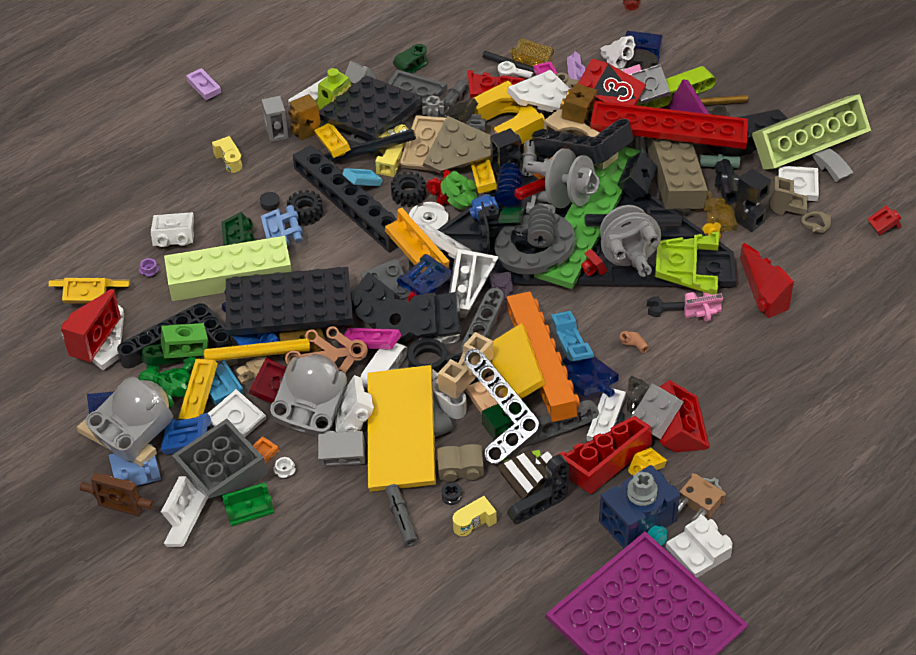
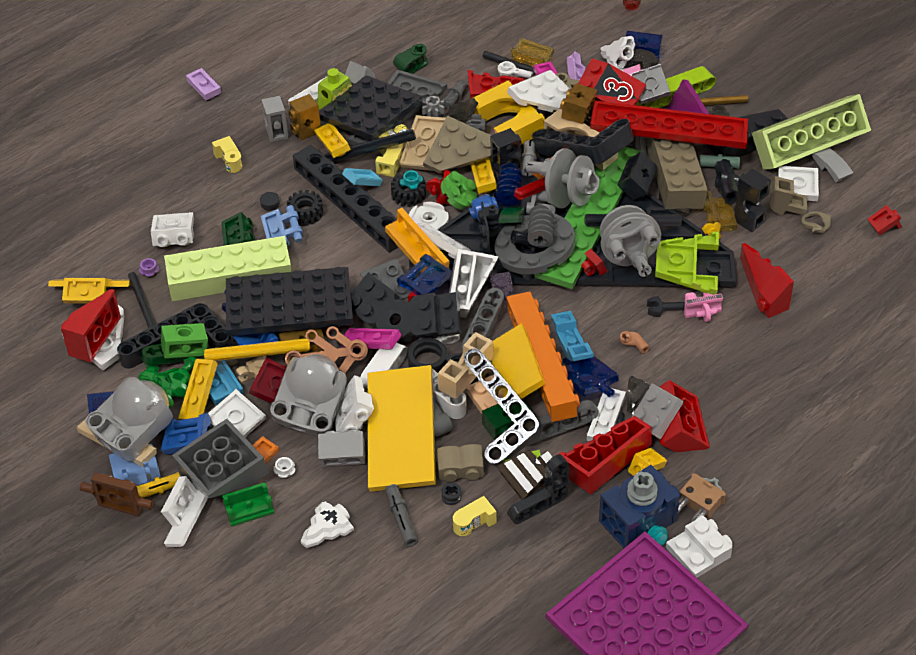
(141, 299): none -> black bar
(144, 490): none -> yellow pin
(327, 524): none -> white rock
(411, 179): none -> teal plate

